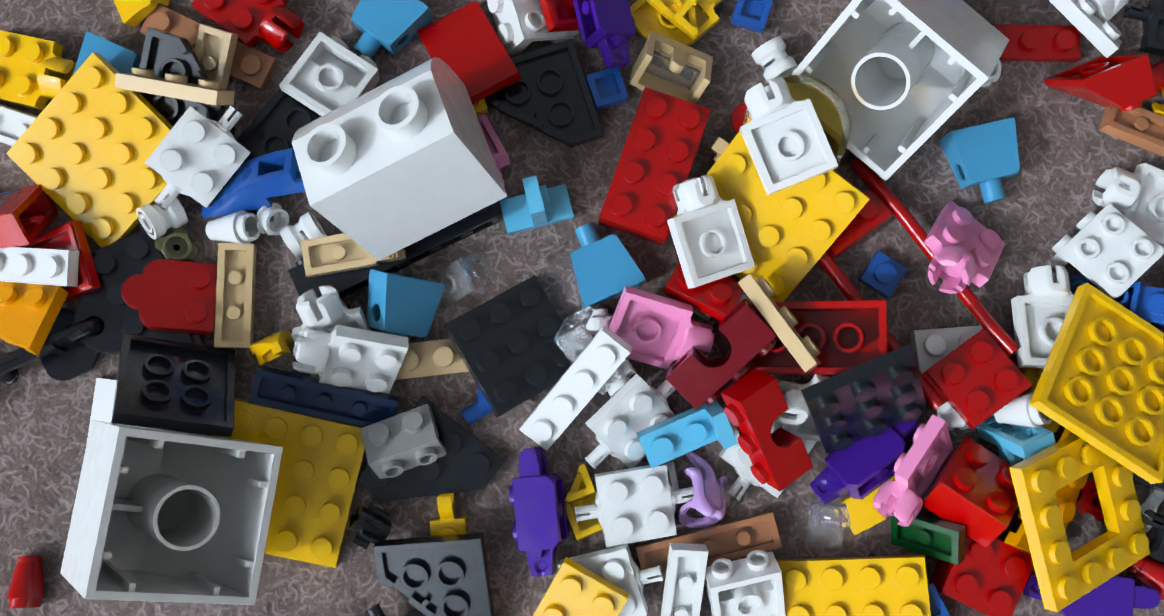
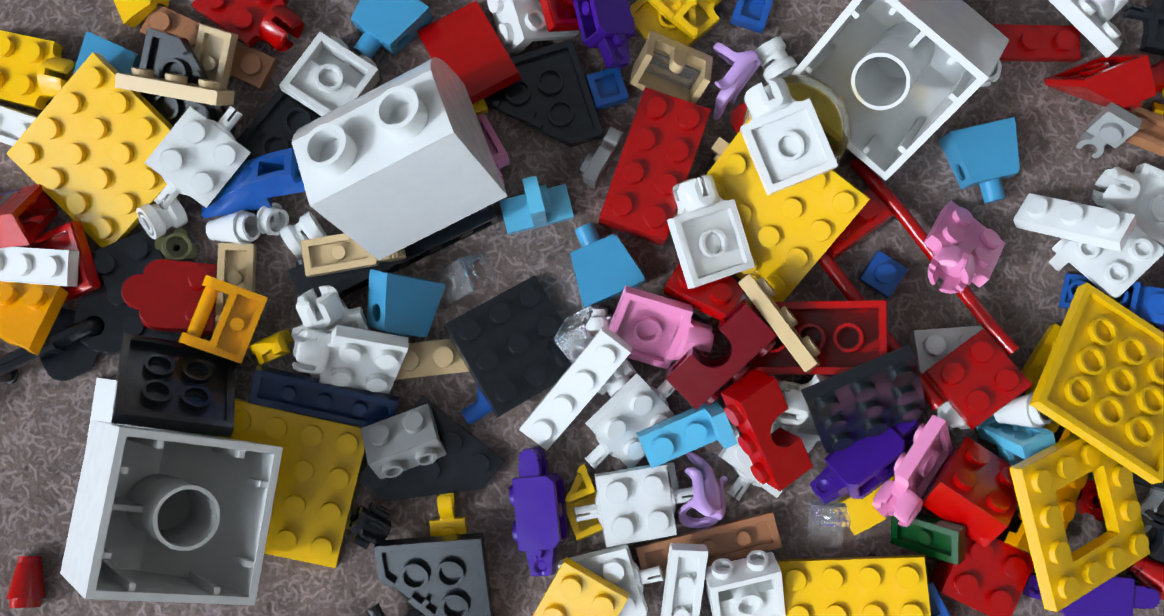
(235, 324): none -> light orange plate
(595, 164): none -> light grey plate
(742, 68): none -> lavender piece
(1040, 314): white plate -> none
(1075, 221): none -> white plate
(1109, 127): none -> light grey plate

